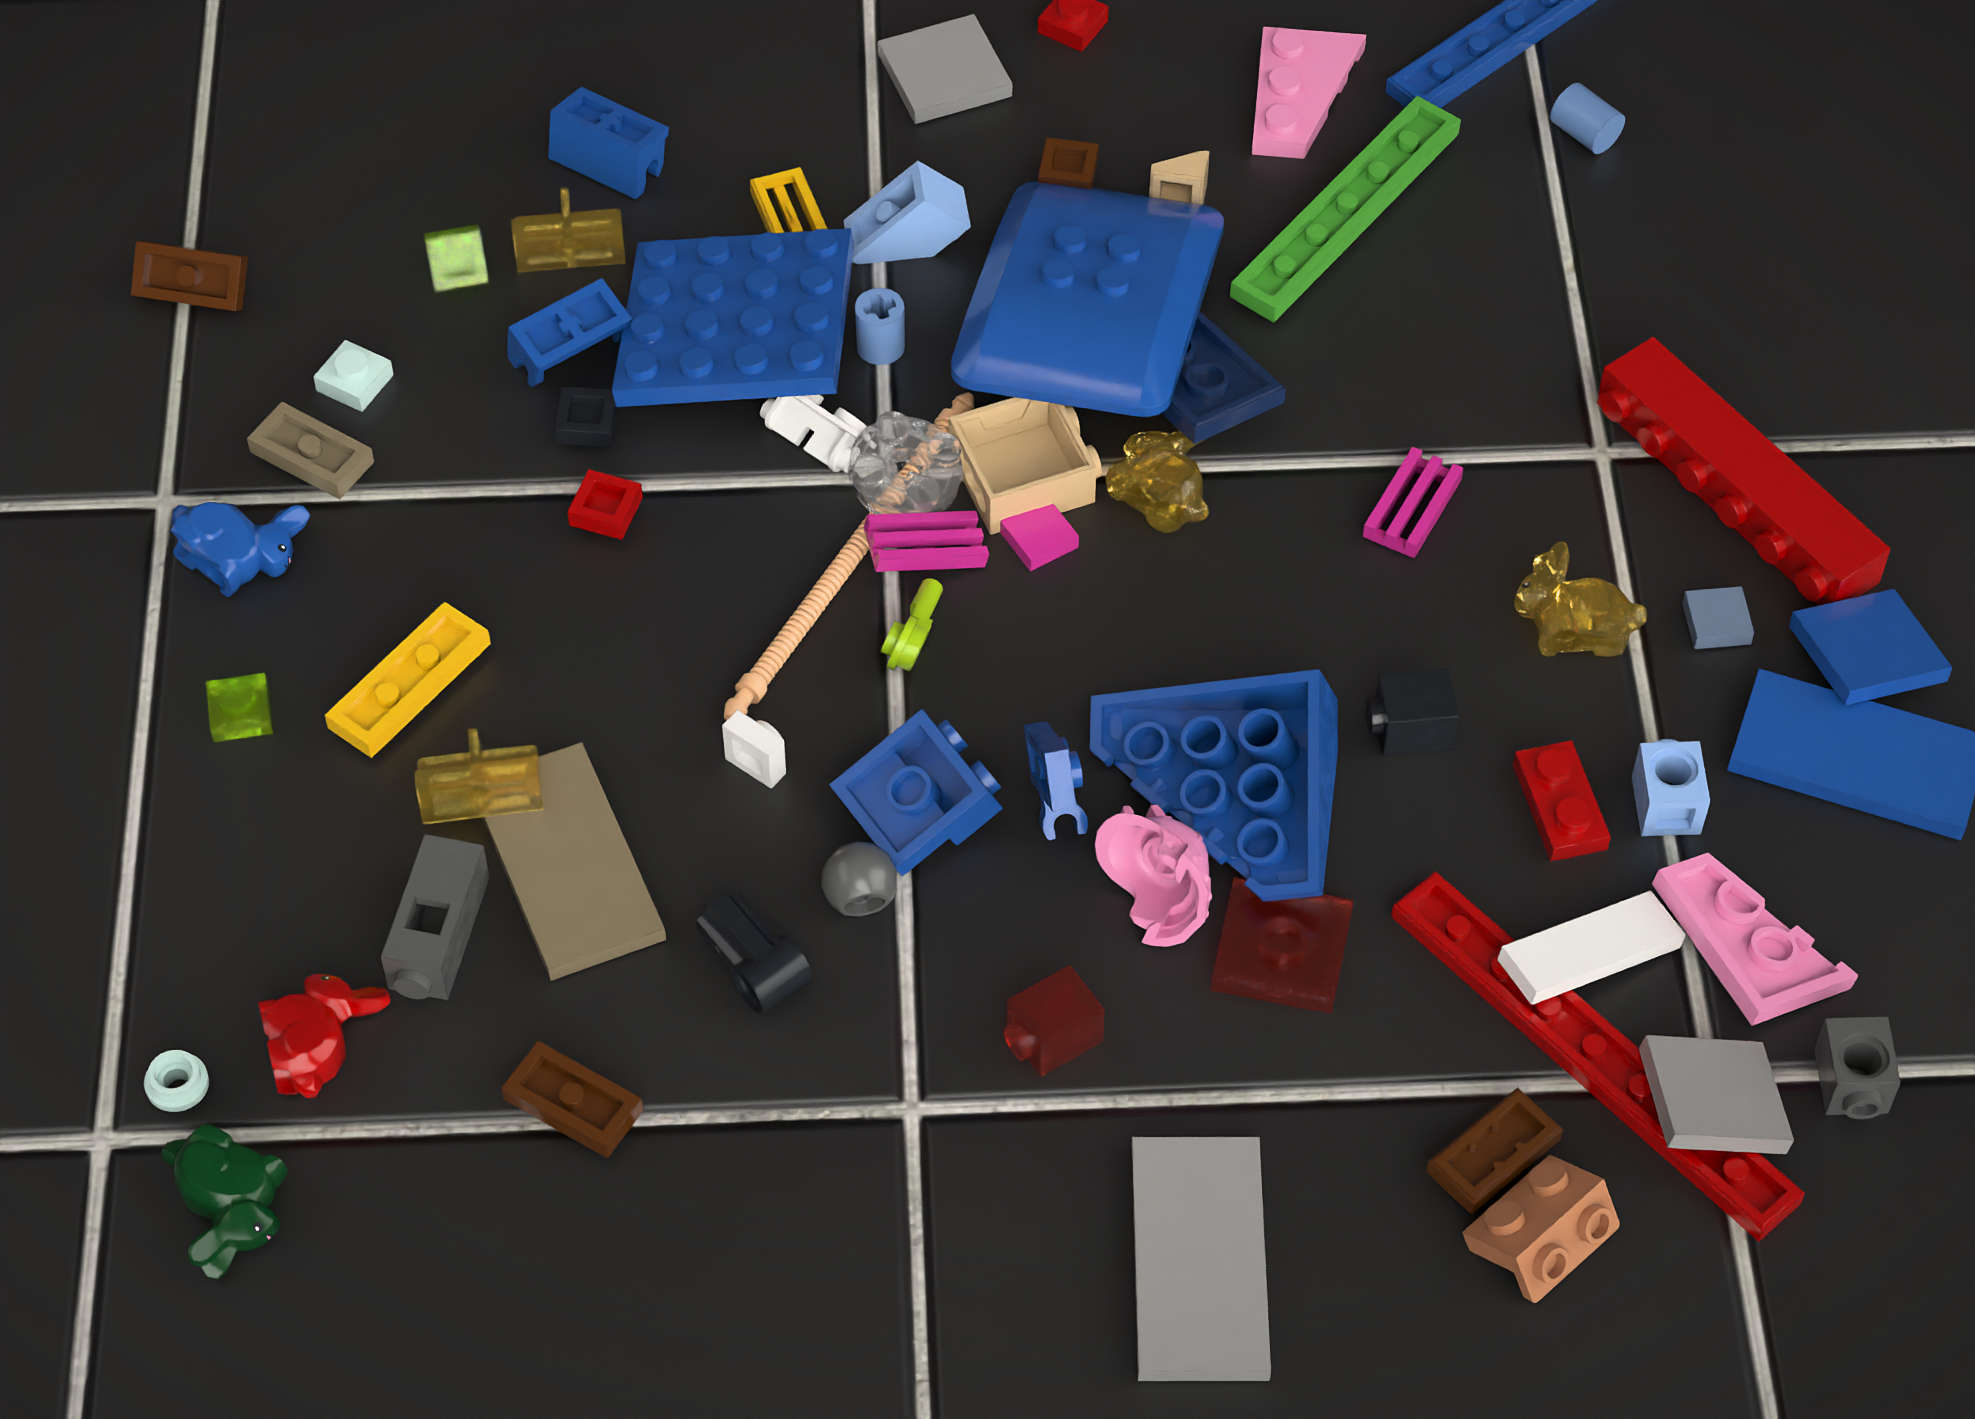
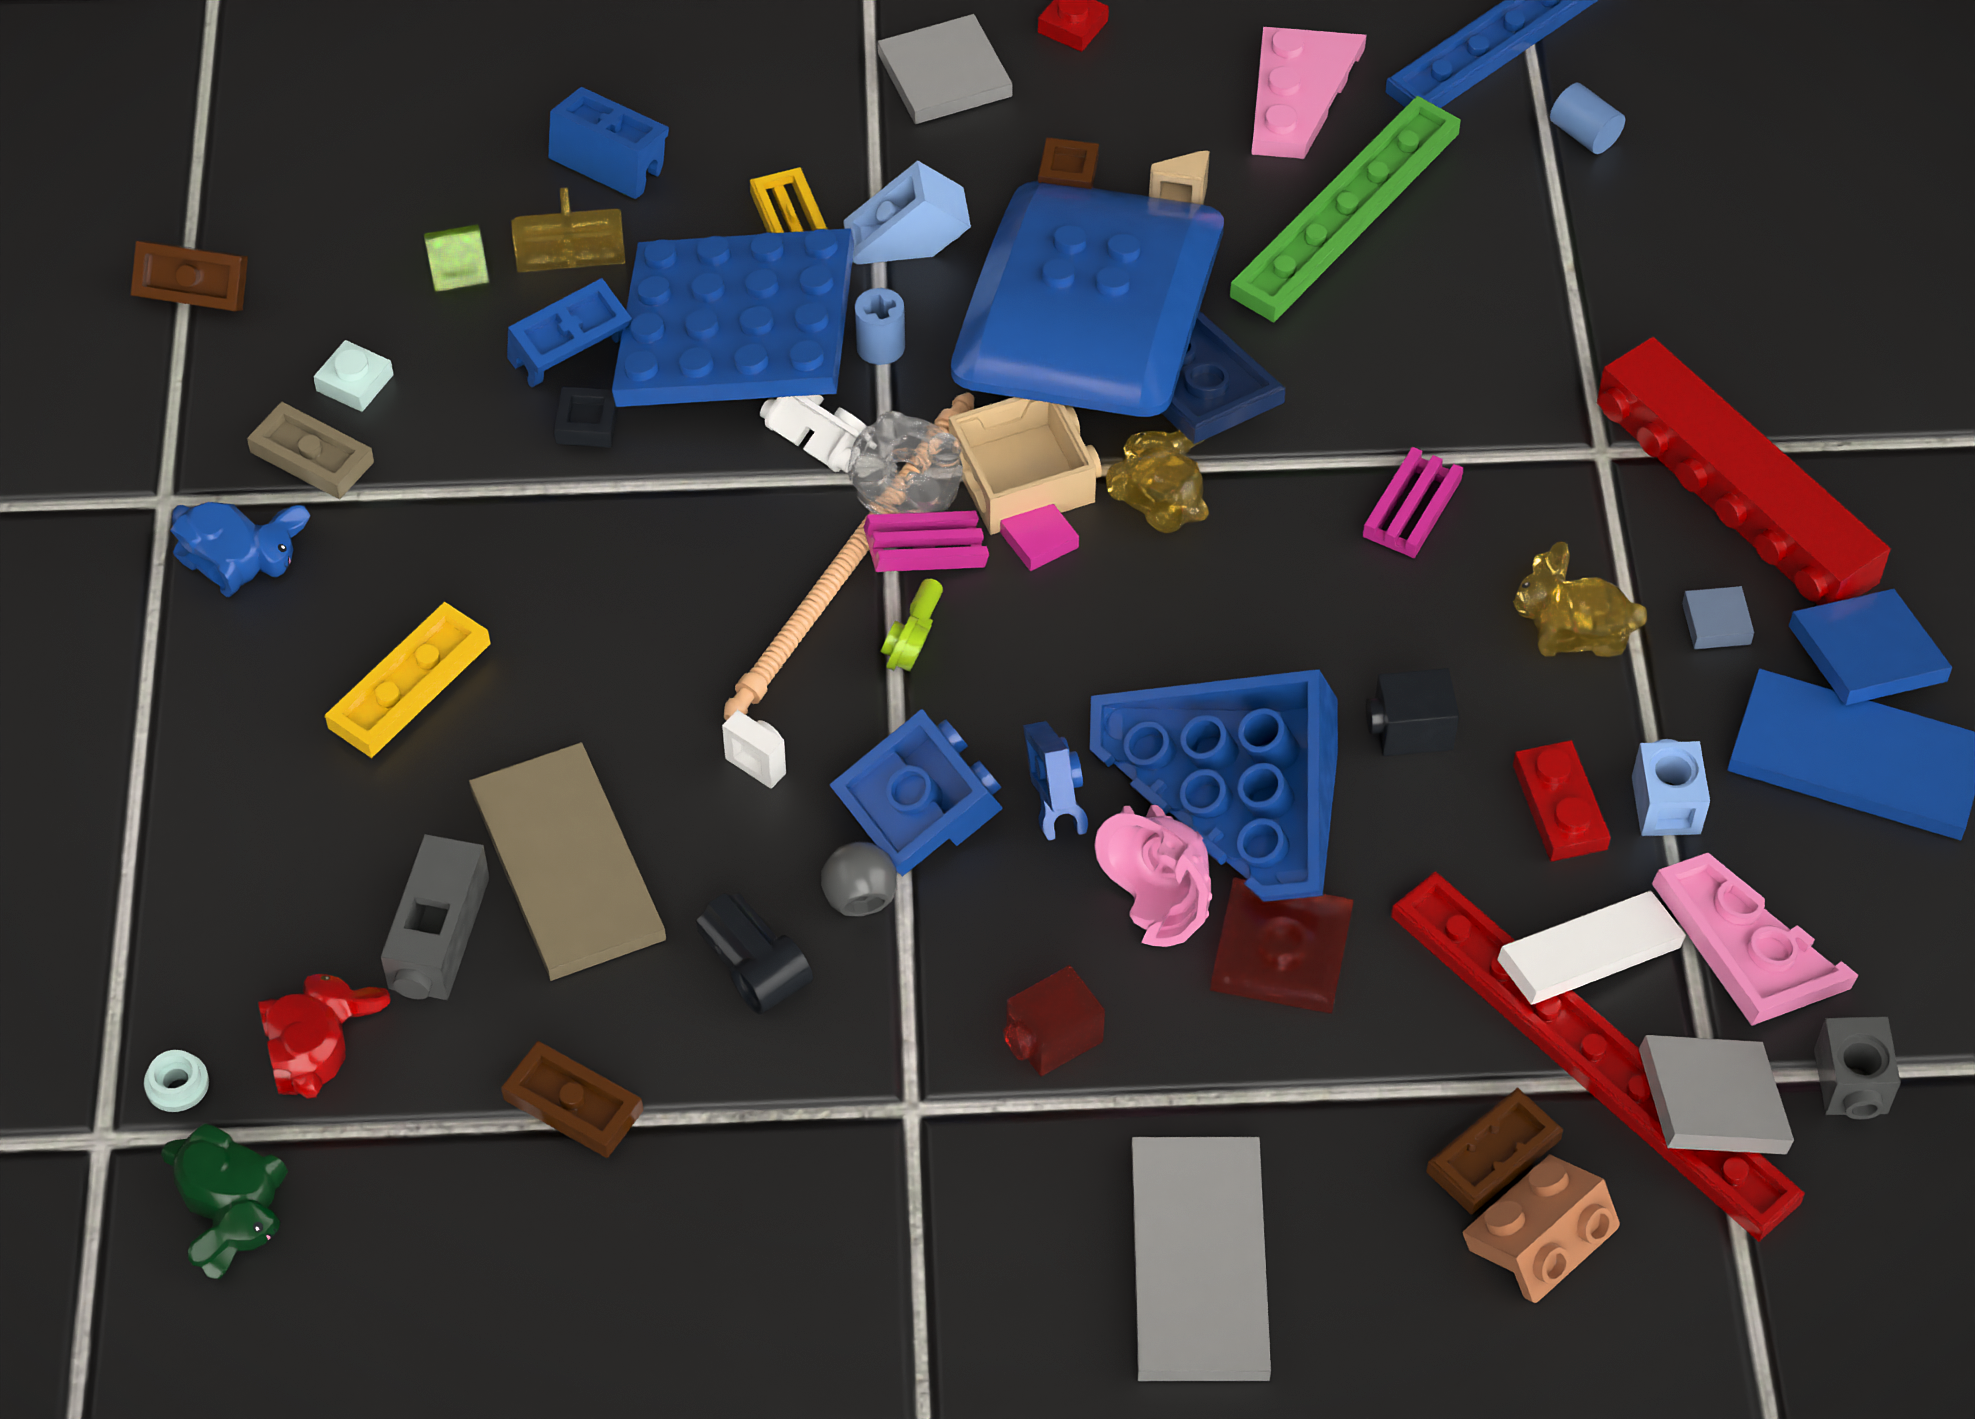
(239, 707): clear neon green plate -> none
(478, 783): clear yellow panel -> none
(605, 504): red plate -> none

